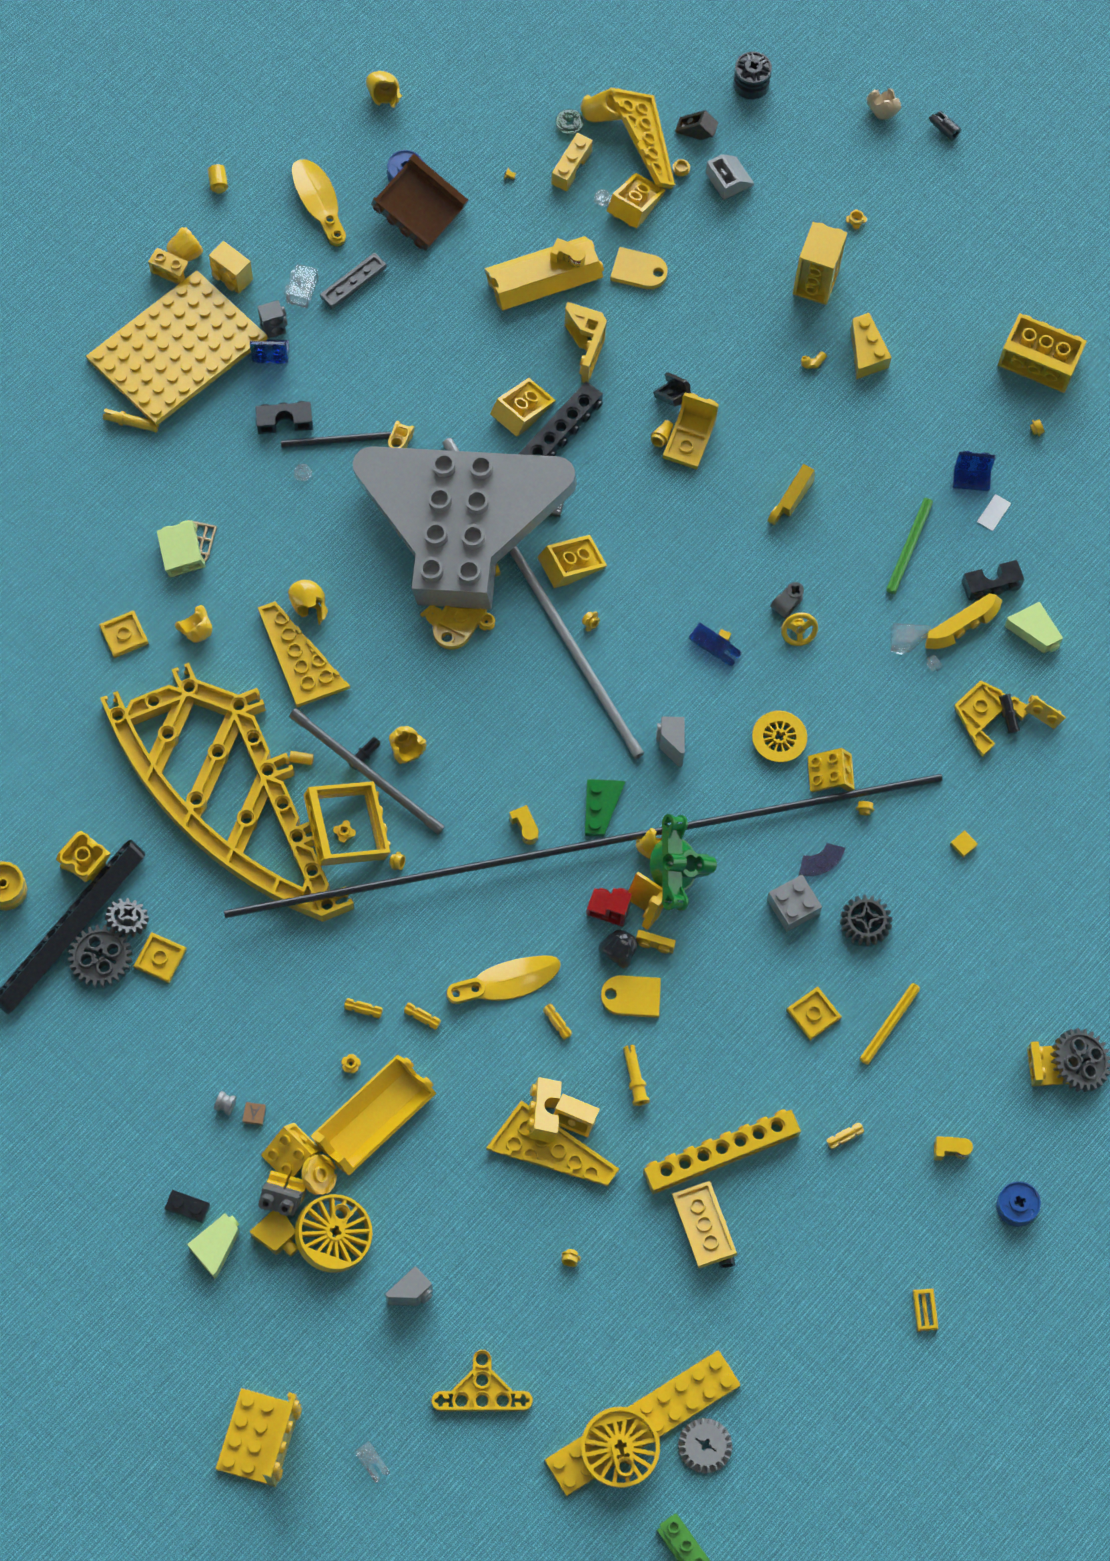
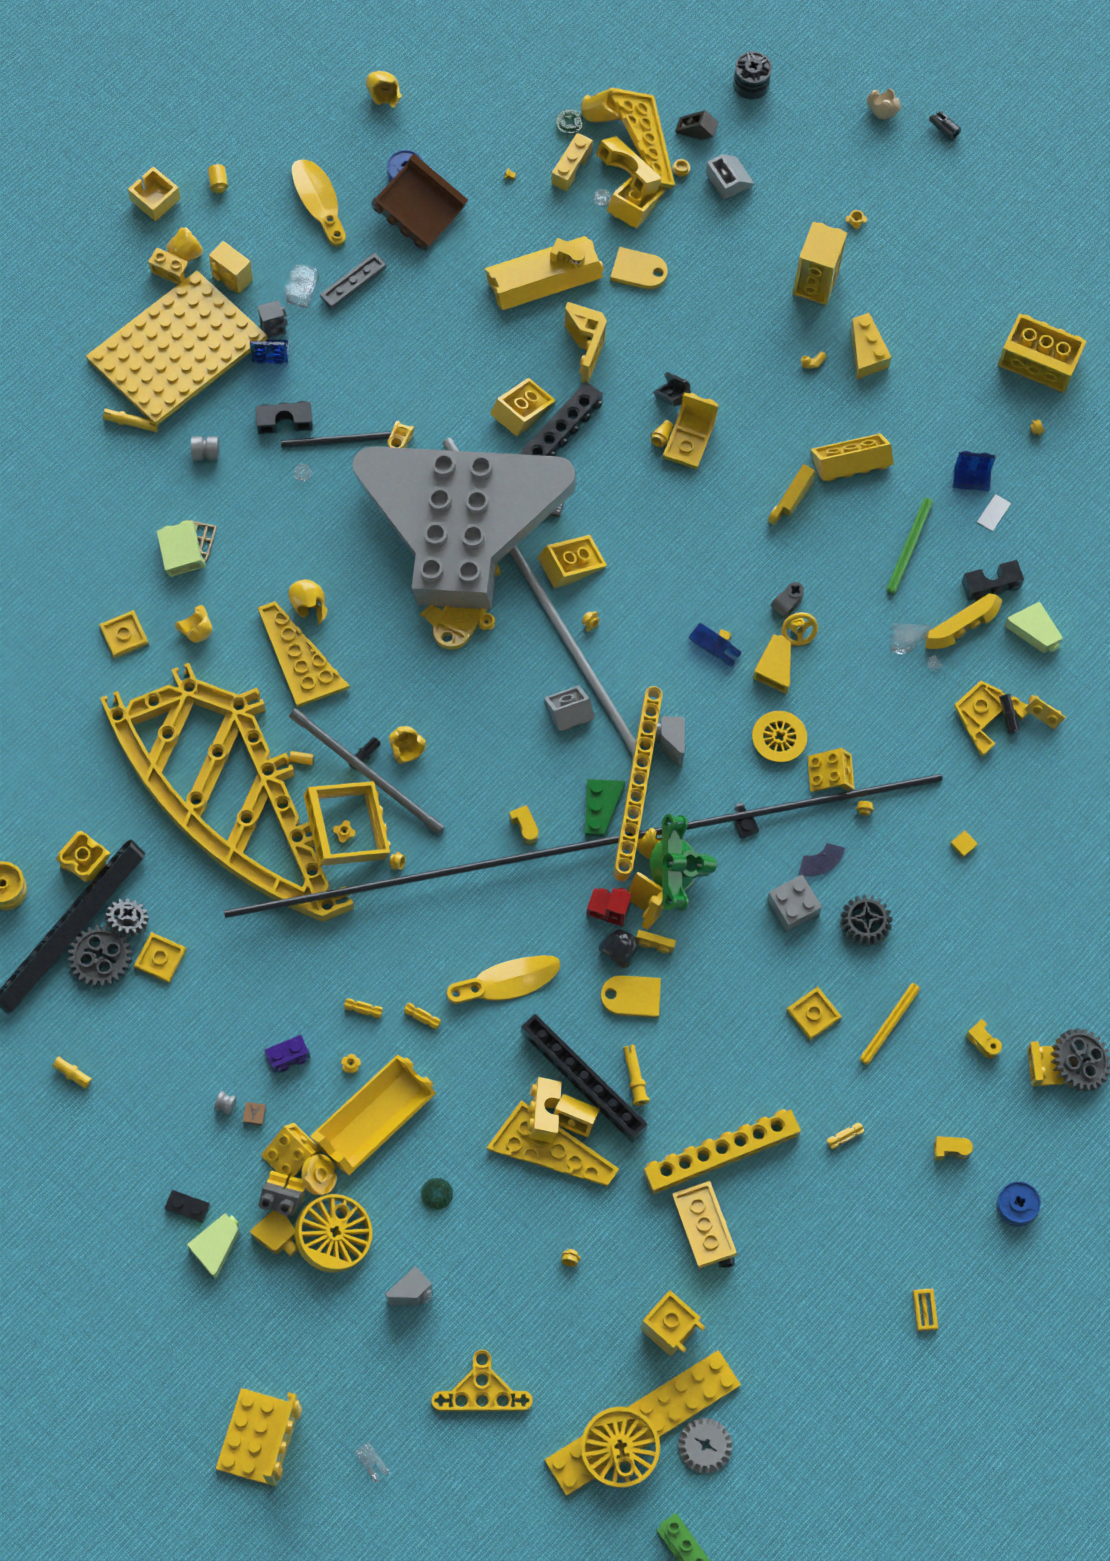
(72, 1072): none -> yellow pin
(158, 195): none -> yellow piece
(204, 448): none -> light grey wheel
(287, 1054): none -> dark purple bracket
(427, 1193): none -> clear green gear
(557, 1021): yellow axle -> none
(569, 708): none -> light grey slope
(583, 1078): none -> black brick
(616, 153): none -> yellow arch
(634, 790): none -> yellow beam
(671, 1323): none -> yellow container
(747, 826): none -> black plate
(775, 664): none -> yellow slope
(852, 457): none -> yellow slope
(983, 1040): none -> yellow leg

